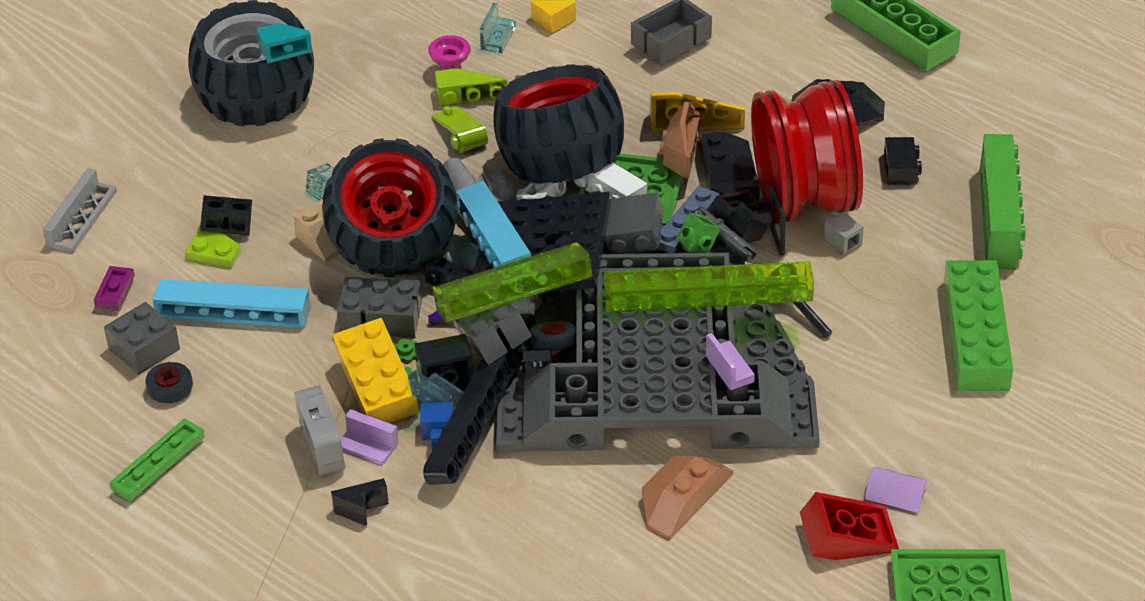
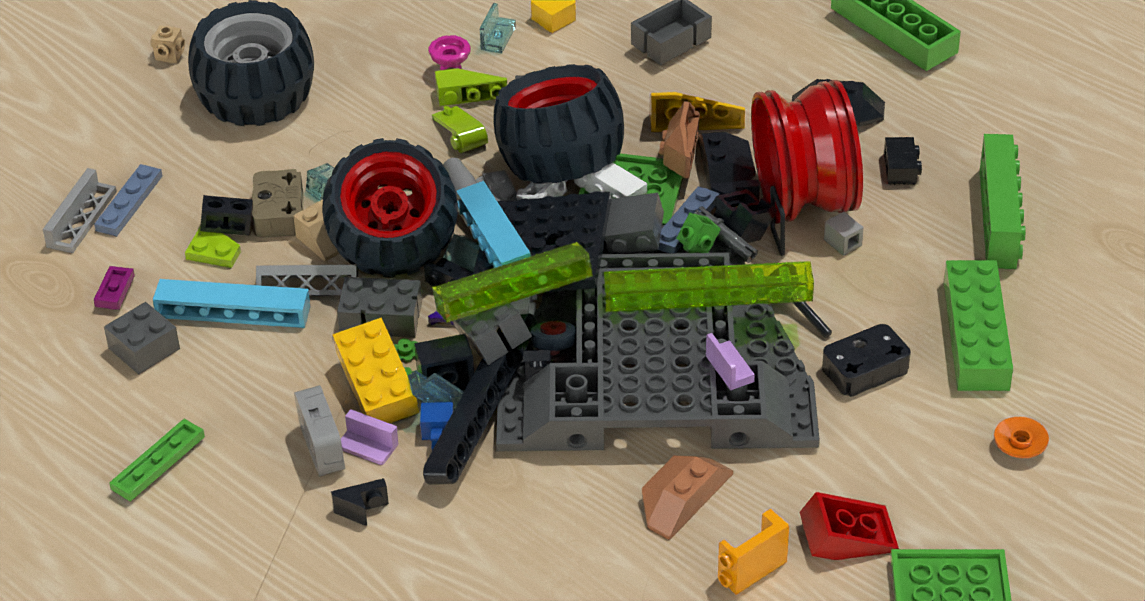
(128, 200): none -> sand blue plate
(167, 44): none -> tan brick
(169, 382): black wheel -> none
(275, 201): none -> dark tan axle
(283, 42): teal slope -> none
(310, 271): none -> light grey fence
(756, 557): none -> light orange panel
(866, 359): none -> black axle
(895, 489): lavender panel -> none
(1021, 437): none -> orange dish

